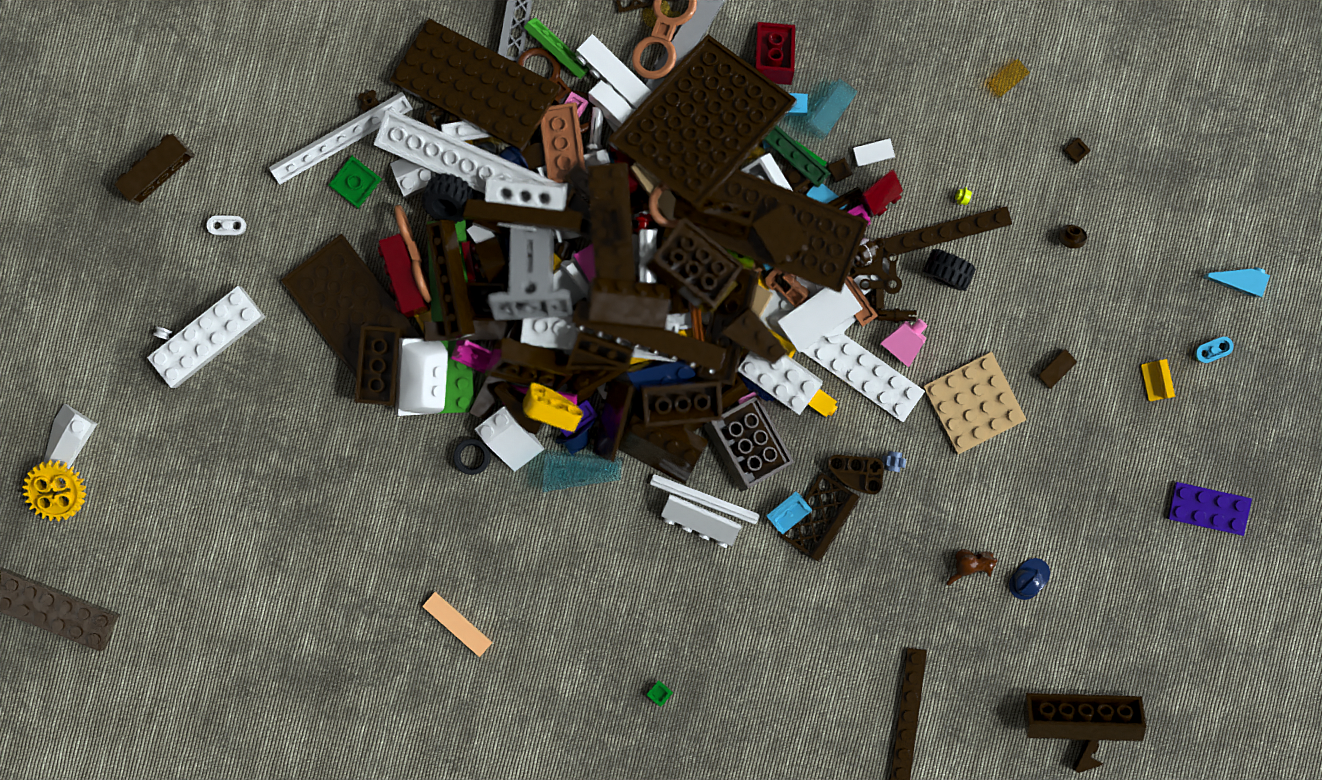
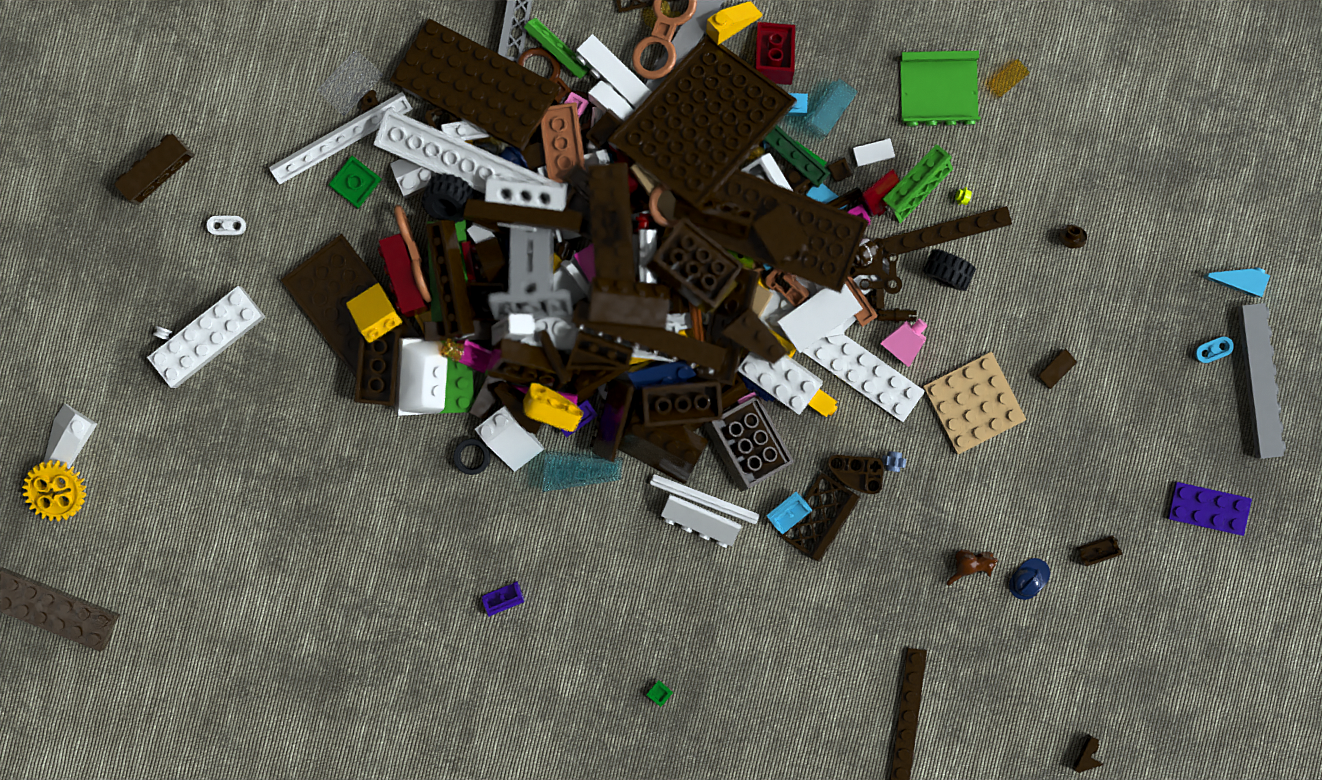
(349, 82): none -> clear tile
(373, 312): none -> yellow panel
(452, 350): none -> clear yellow wheel
(457, 624): light nougat tile -> none
(503, 599): none -> dark purple hinge
(513, 327): none -> white slope
(553, 356): none -> dark brown axle
(577, 440): dark blue piece -> none
(604, 128): none -> dark brown tile
(731, 20): none -> yellow slope
(919, 183): none -> bright green fence
(939, 88): none -> bright green panel
(1077, 150): dark brown tile -> none
(1084, 717): dark brown brick -> none
(1099, 551): none -> dark brown hinge
(1157, 380): yellow panel -> none
(1261, 381): none -> light grey brick

